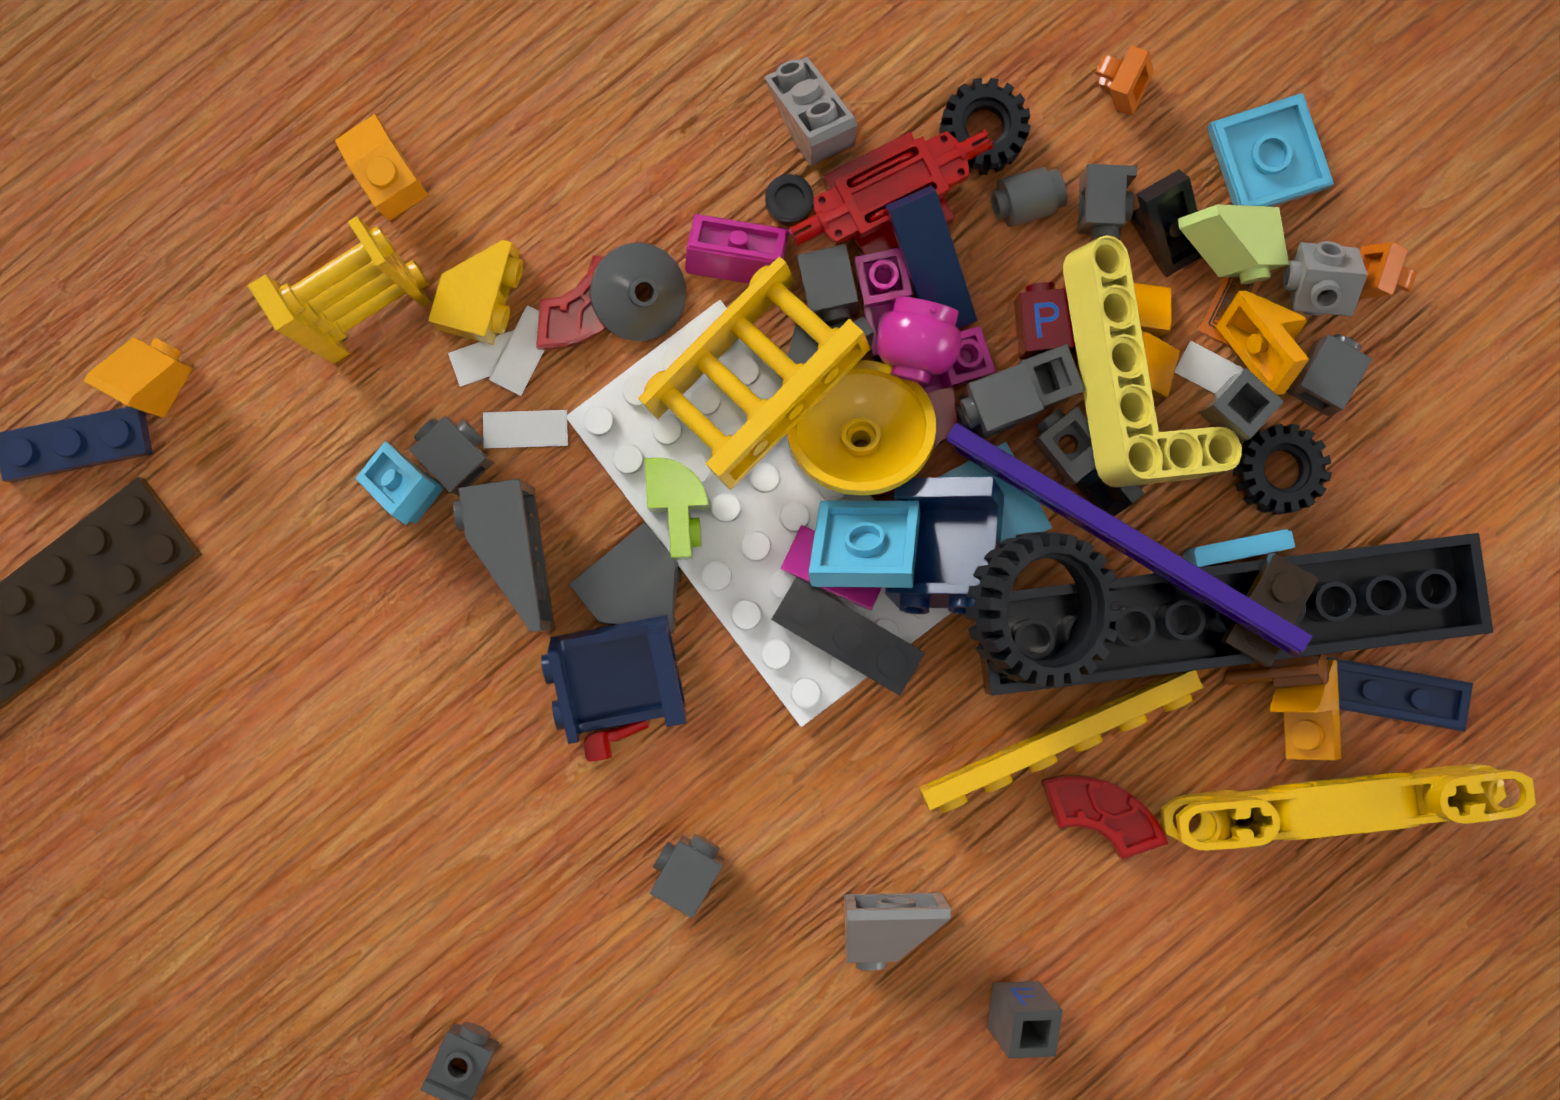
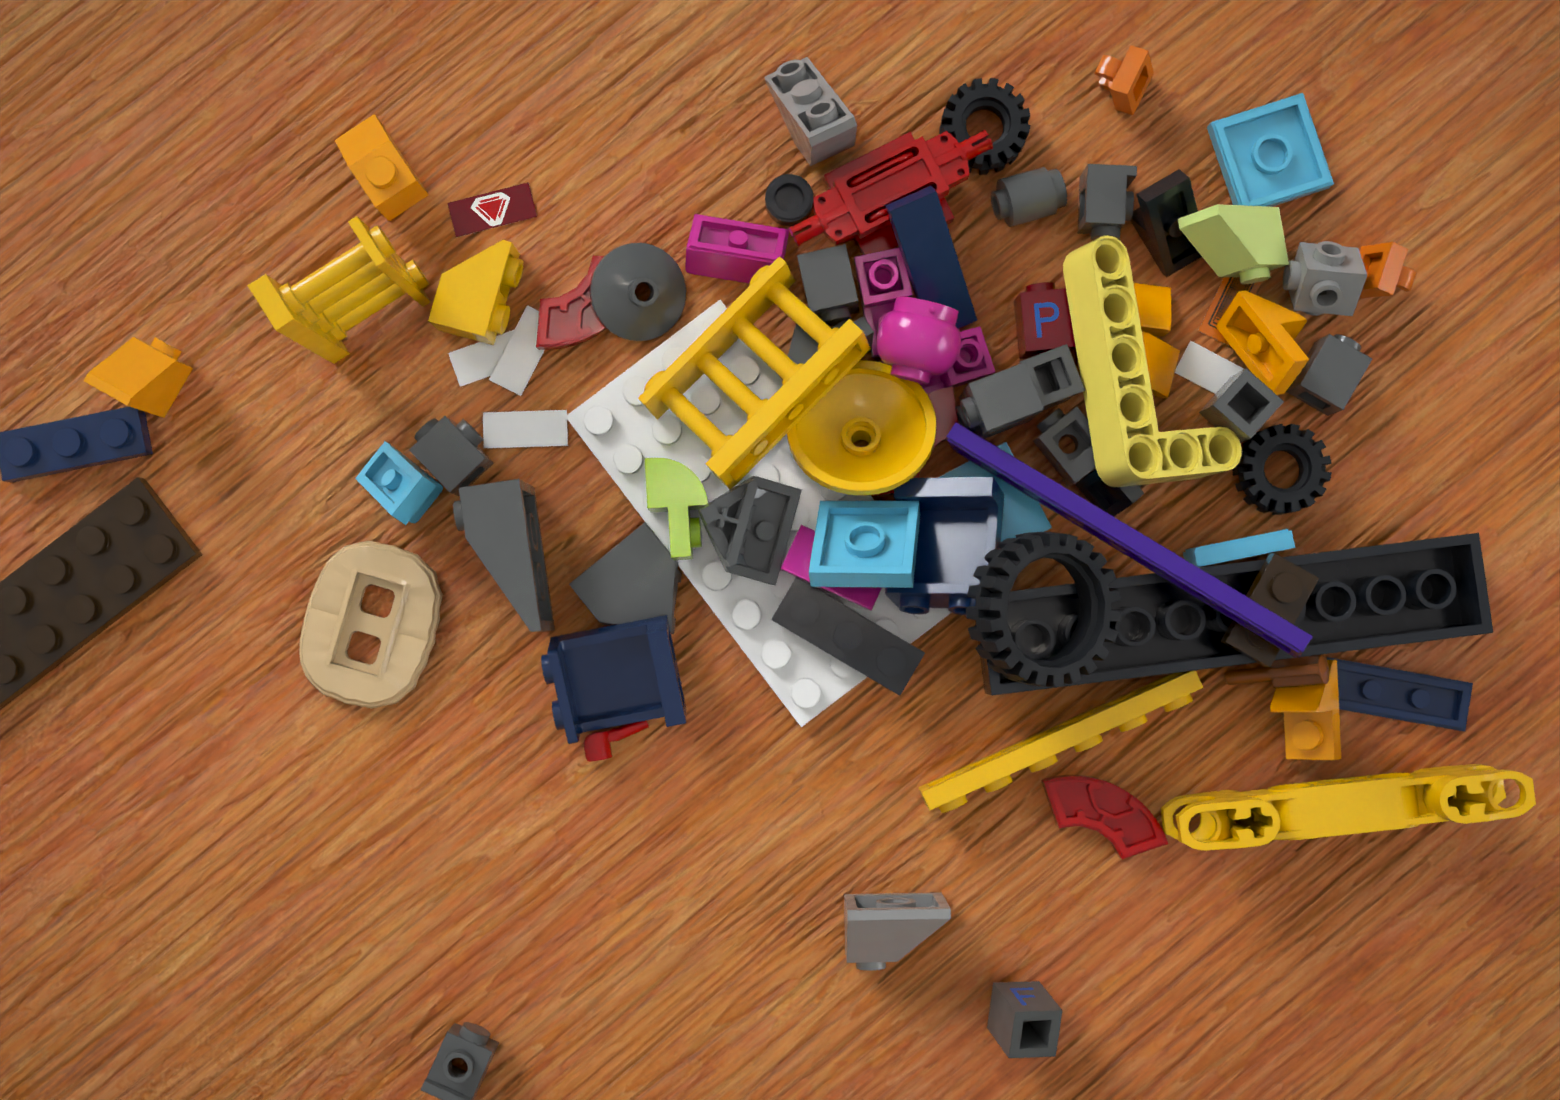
(337, 613): none -> tan piece
(492, 209): none -> dark red sticker
(686, 873): dark grey brick -> none
(752, 527): none -> dark grey slope

